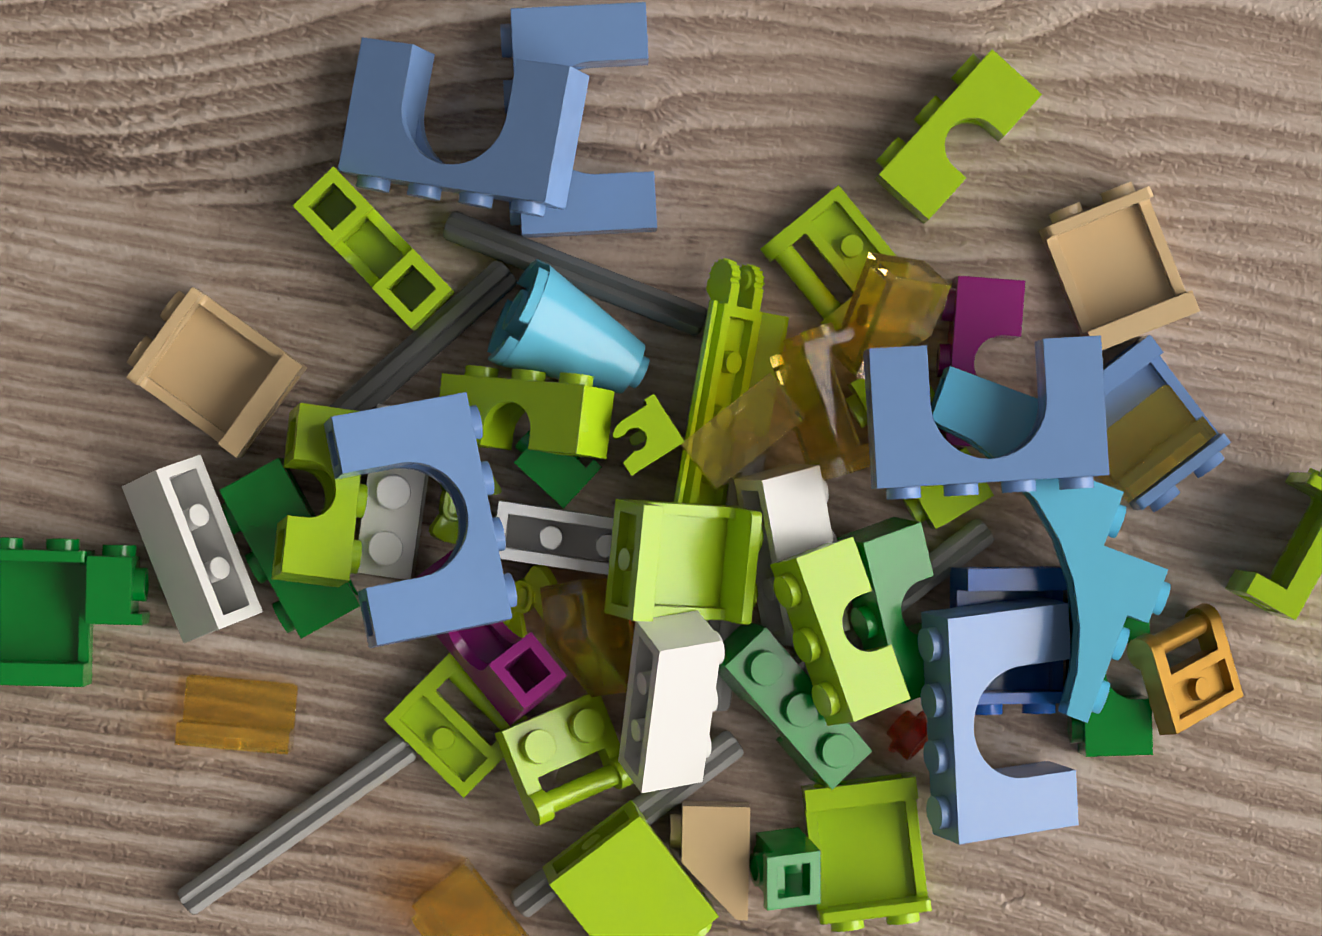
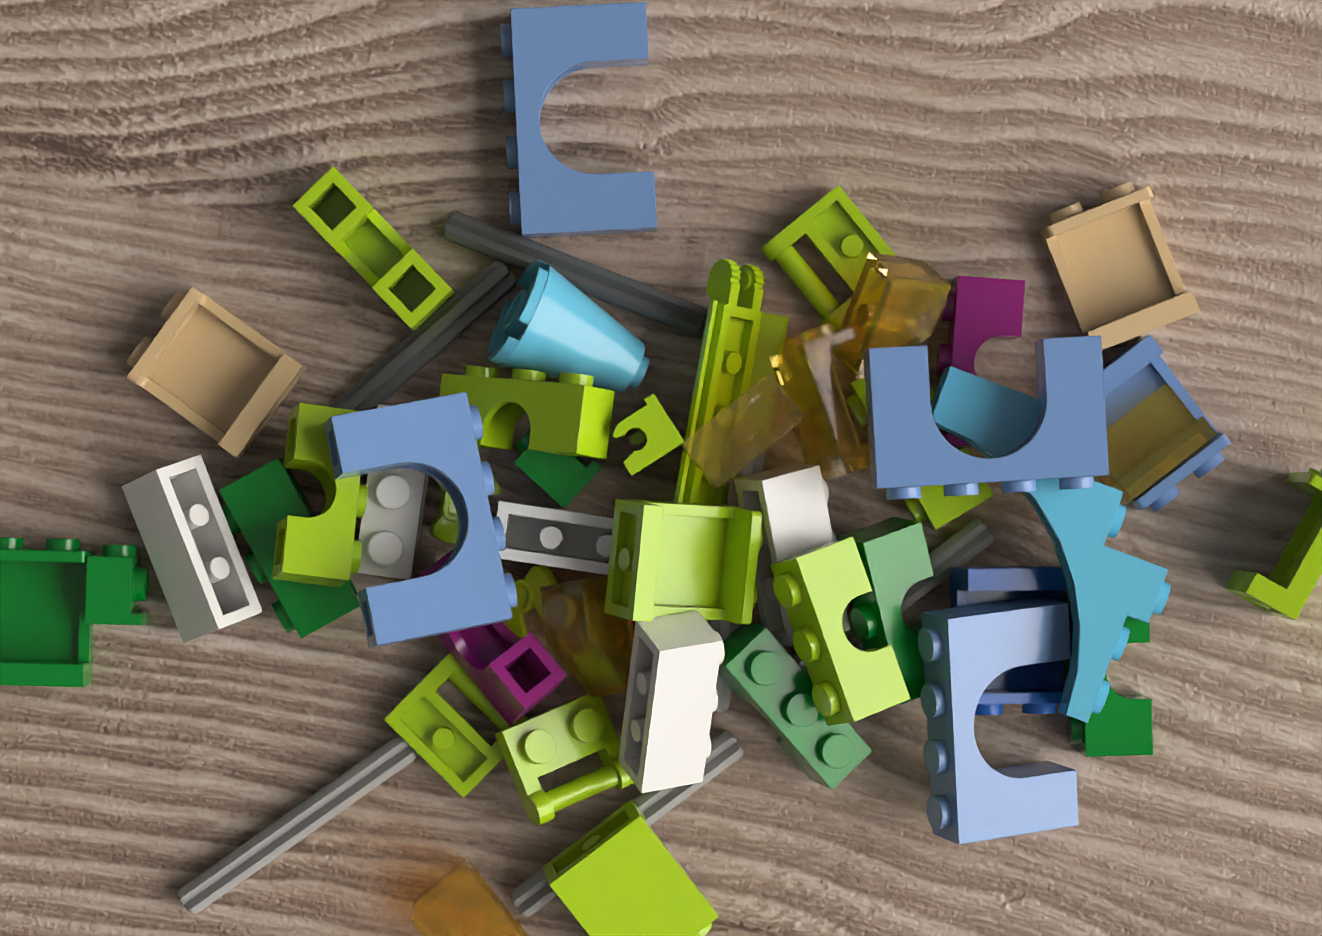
(238, 714): clear yellow panel -> none
(525, 164): medium blue arch -> none
(716, 849): tan slope -> none
(777, 868): green brick -> none
(868, 850): lime panel -> none
(908, 734): clear red plate -> none
(987, 96): lime arch -> none
(1194, 686): pearl gold plate -> none

